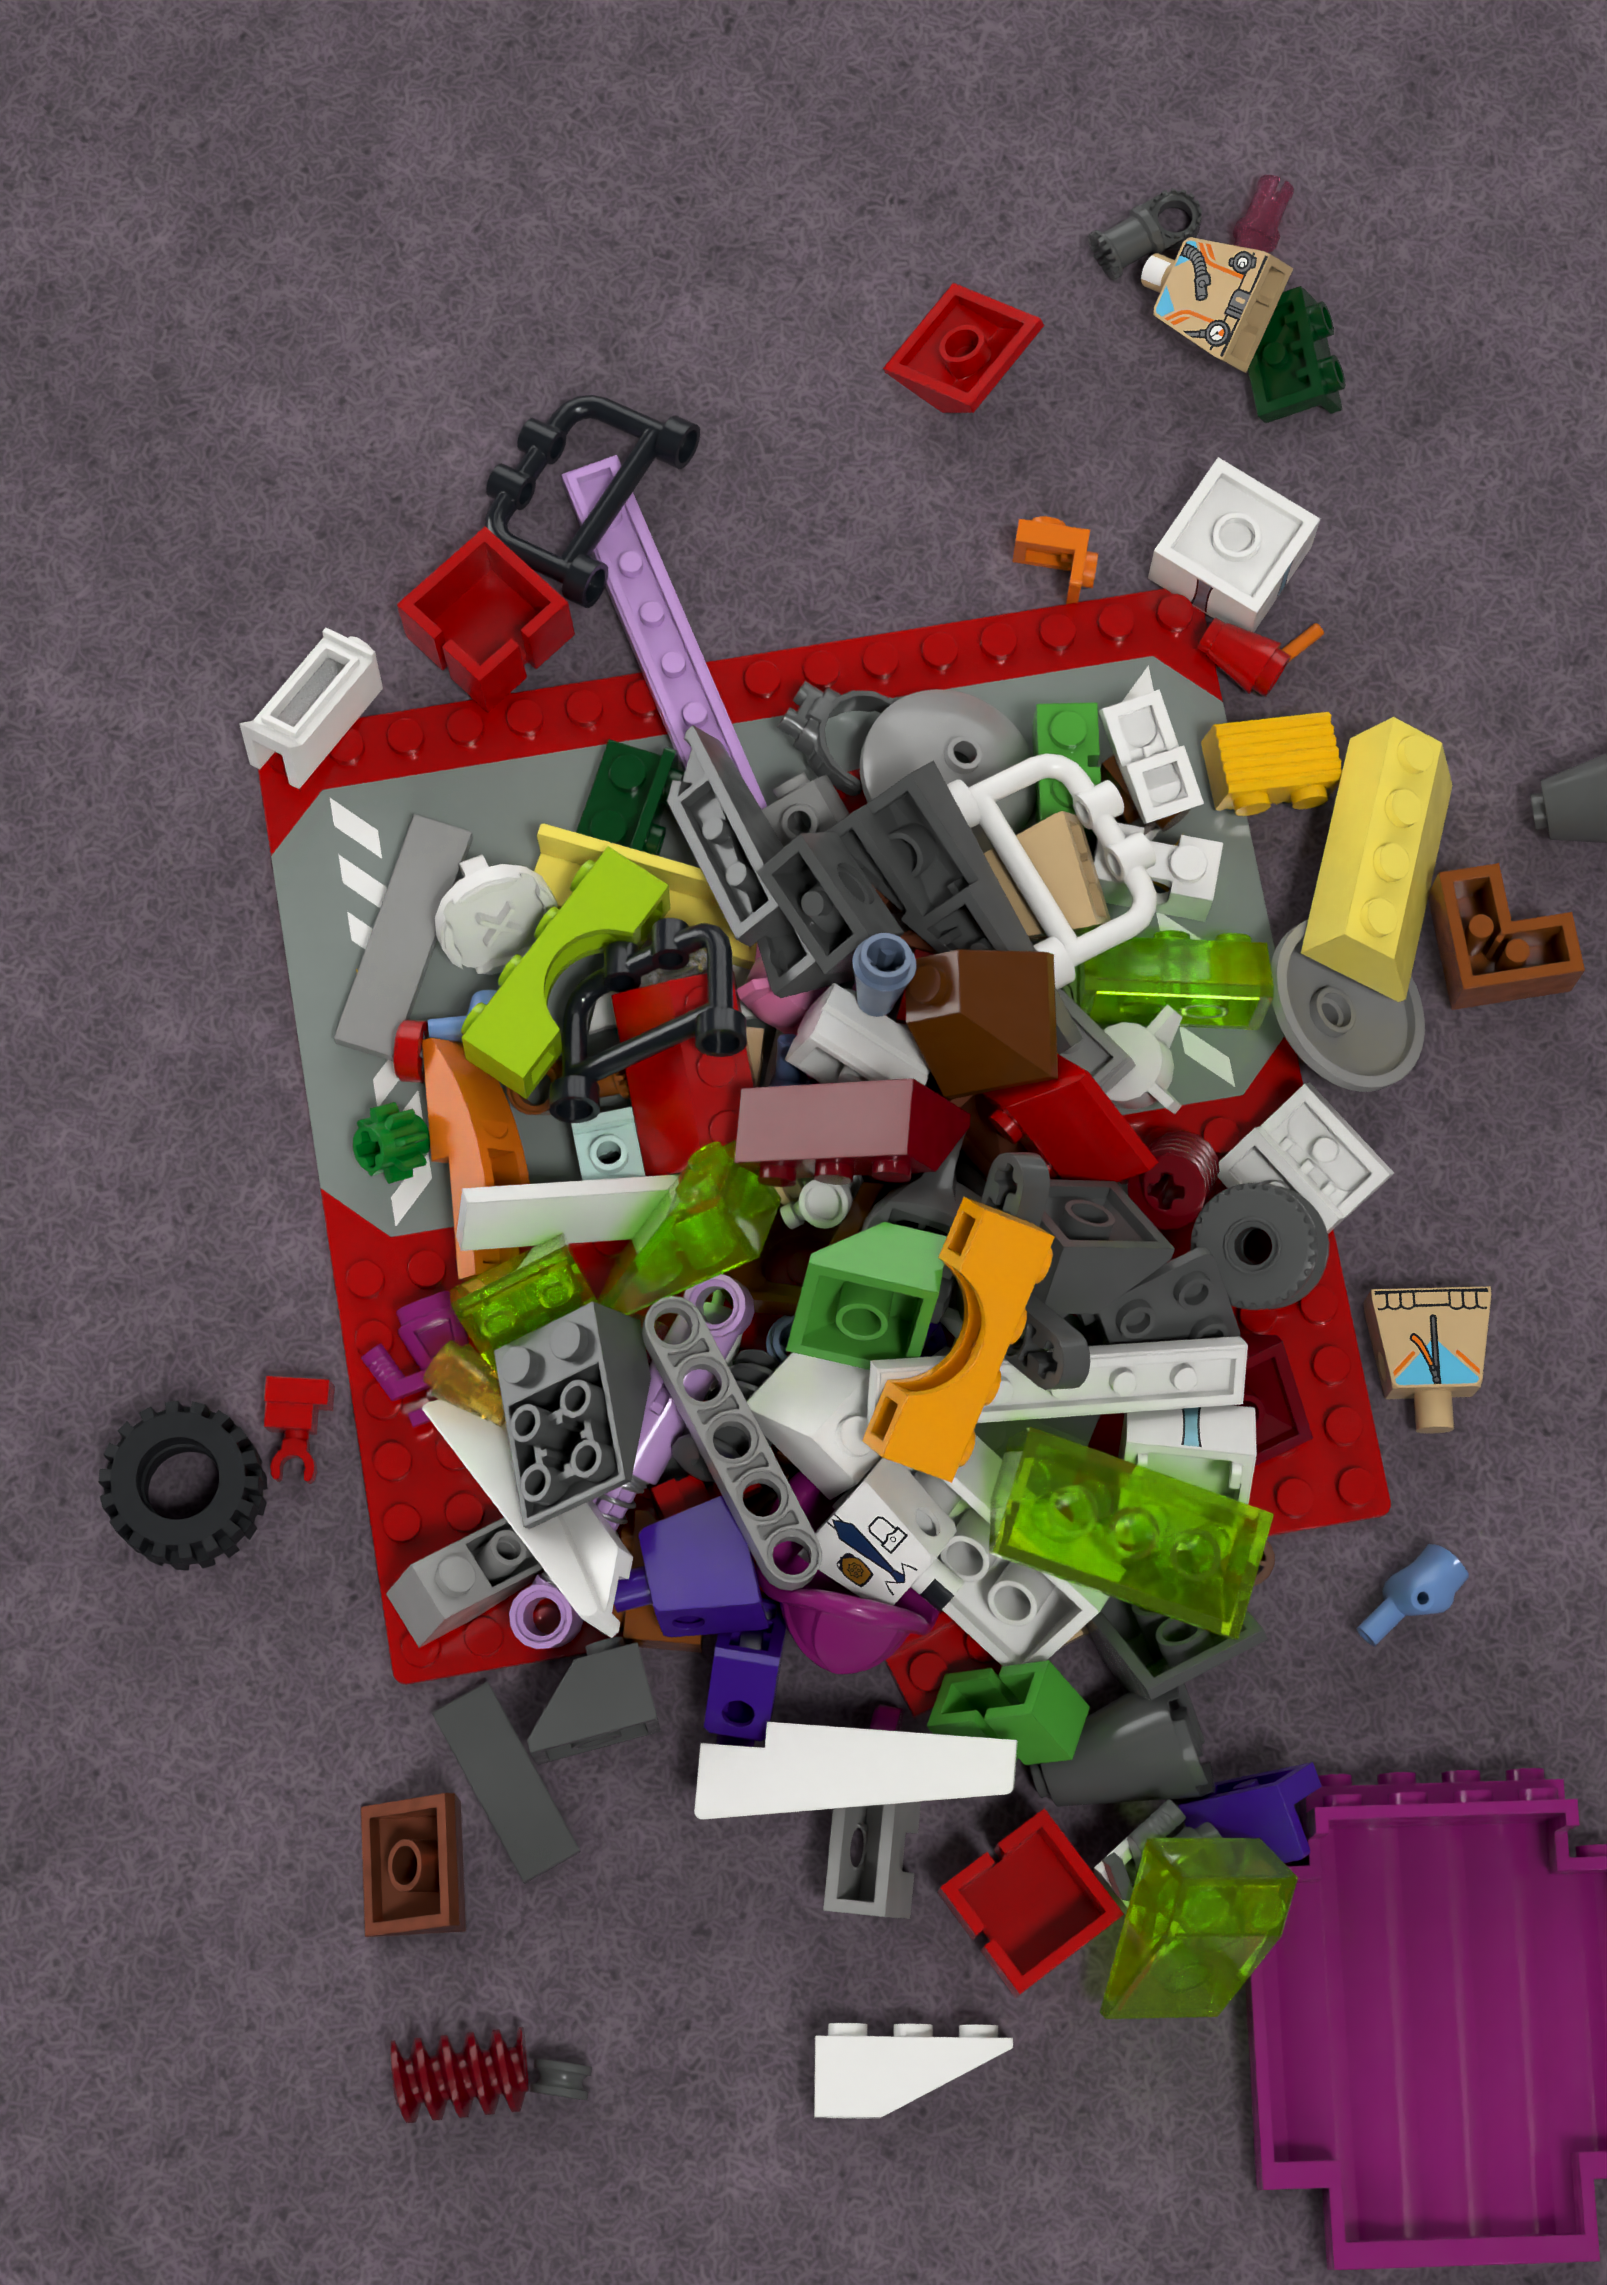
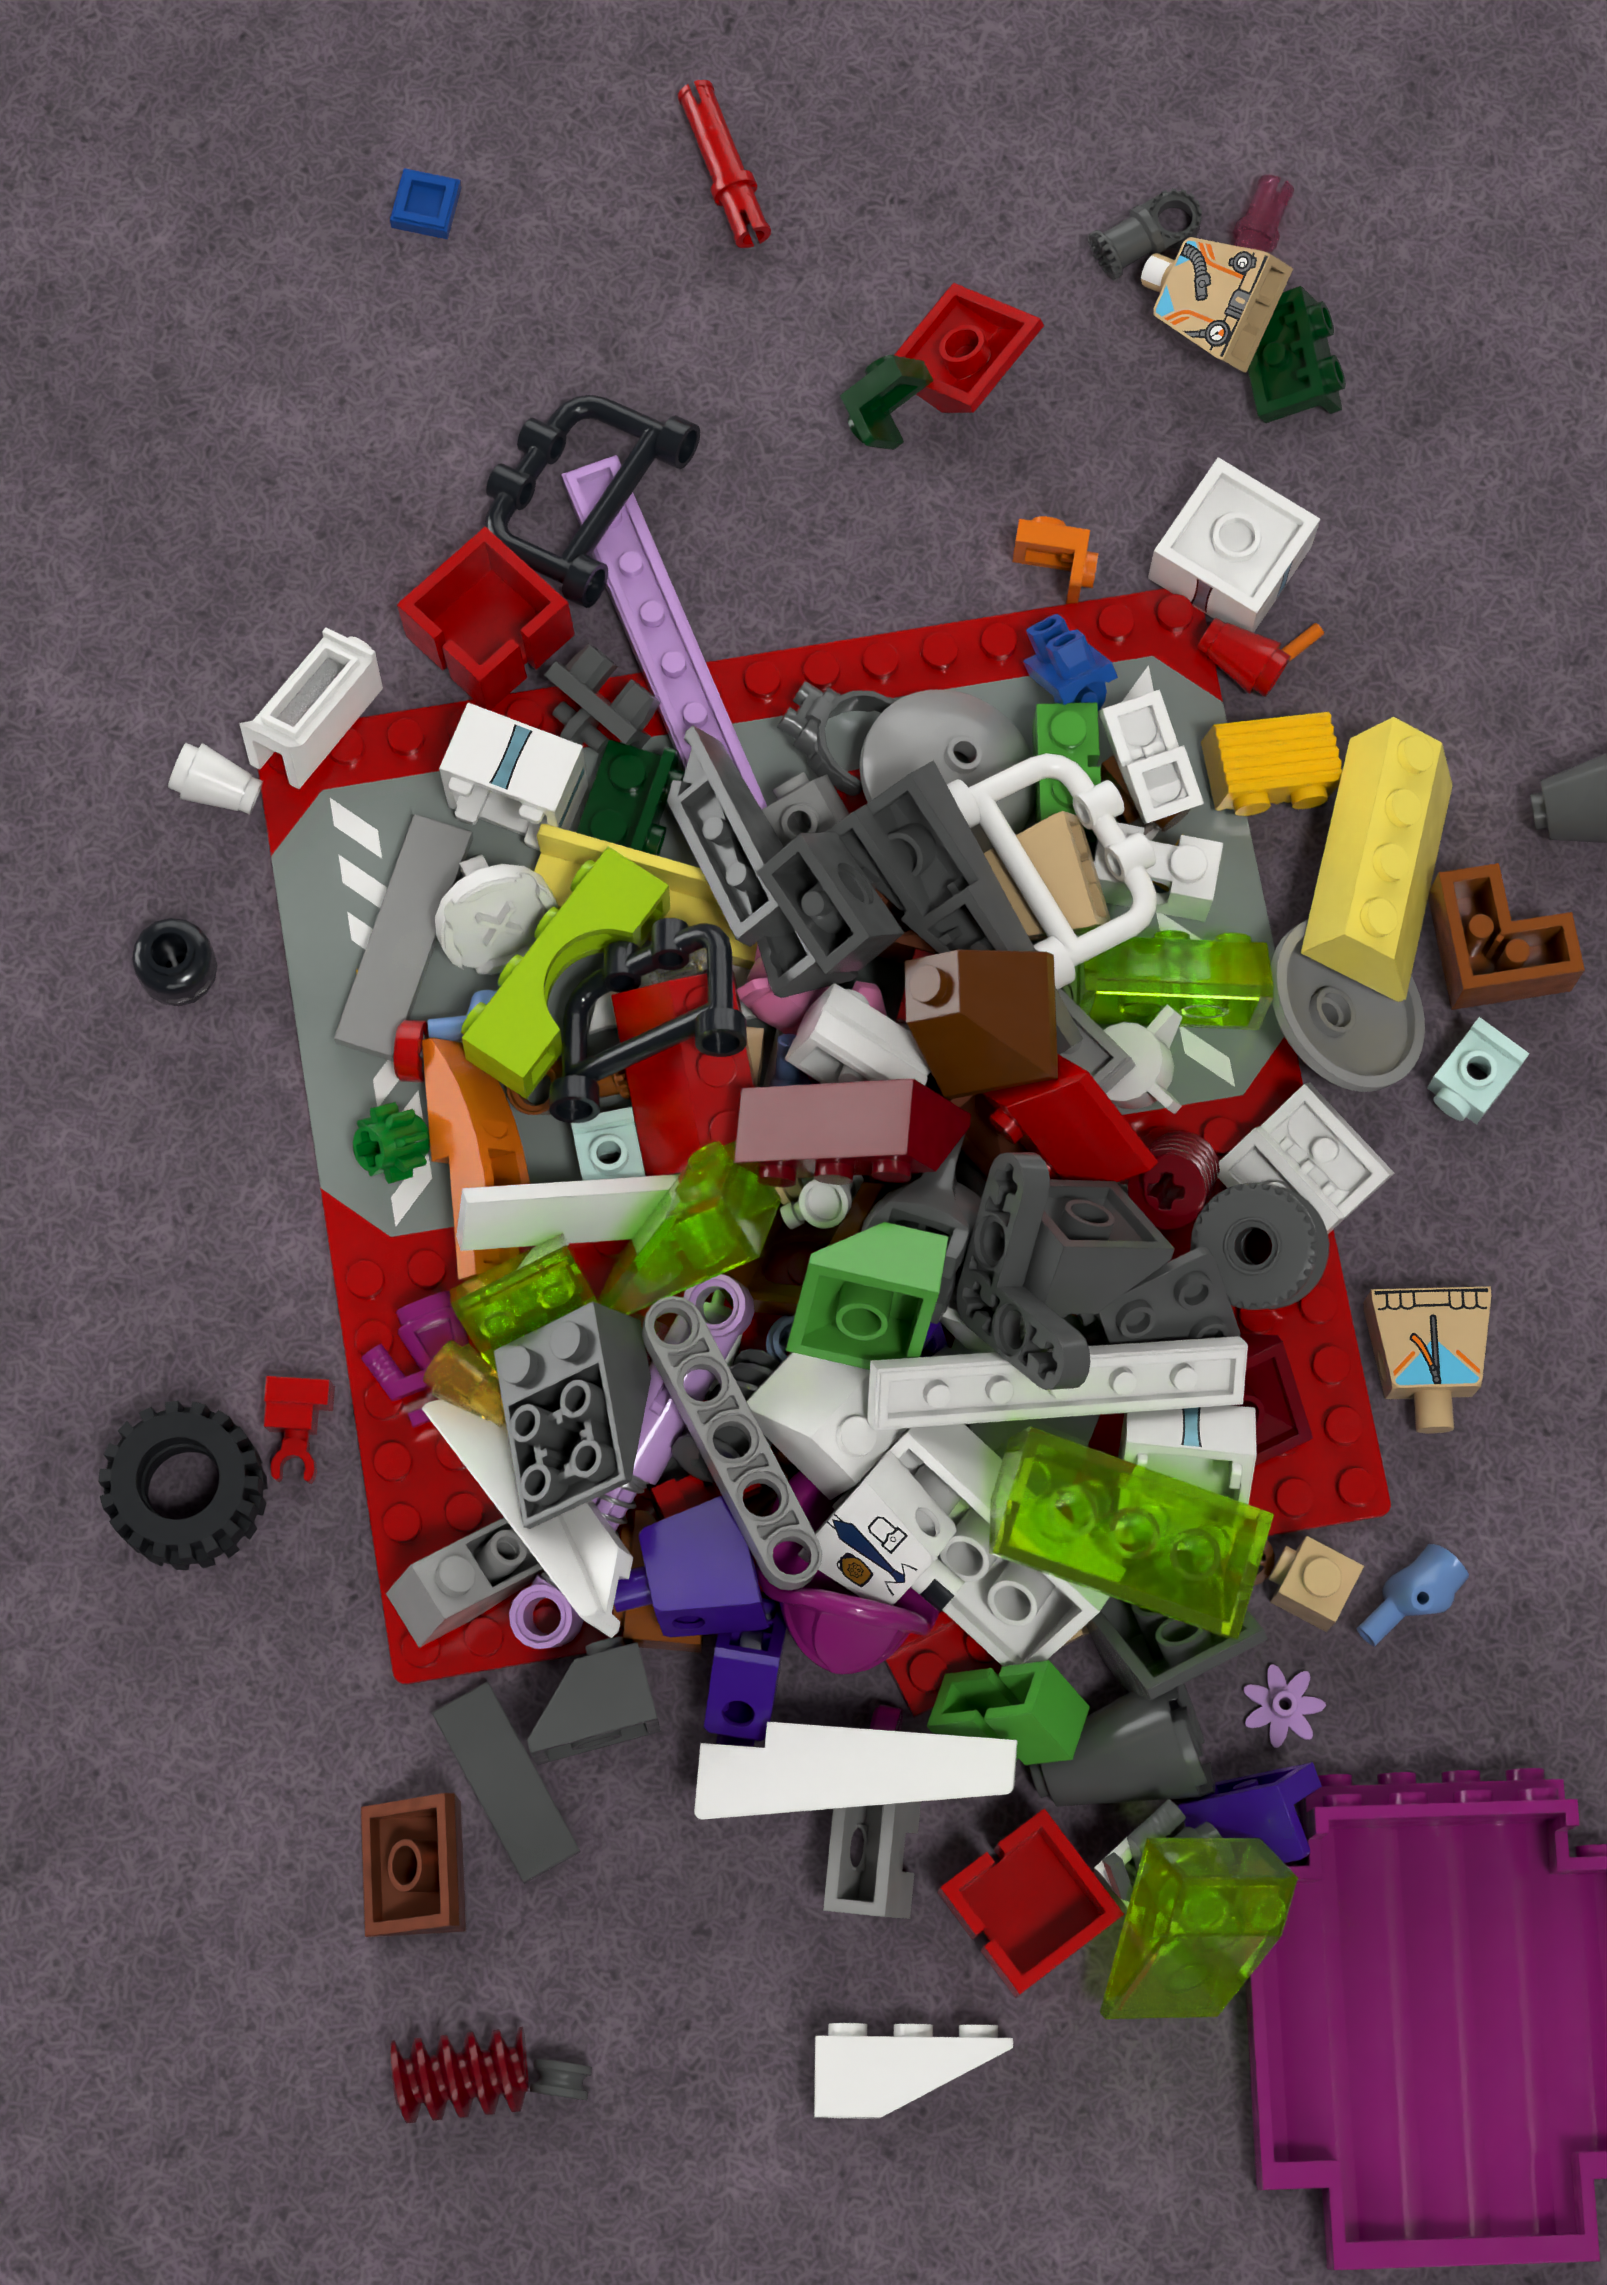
(166, 945): none -> black head
(213, 780): none -> white cone
(425, 203): none -> blue tile
(512, 774): none -> white container
(623, 717): none -> dark grey hips
(732, 184): none -> red pin
(881, 972): sand blue cone -> none
(885, 388): none -> dark green bracket
(933, 1416): light orange arch -> none
(1067, 663): none -> blue hips
(1273, 1713): none -> lavender plant
(1314, 1582): none -> tan brick
(1492, 1053): none -> light aqua brick

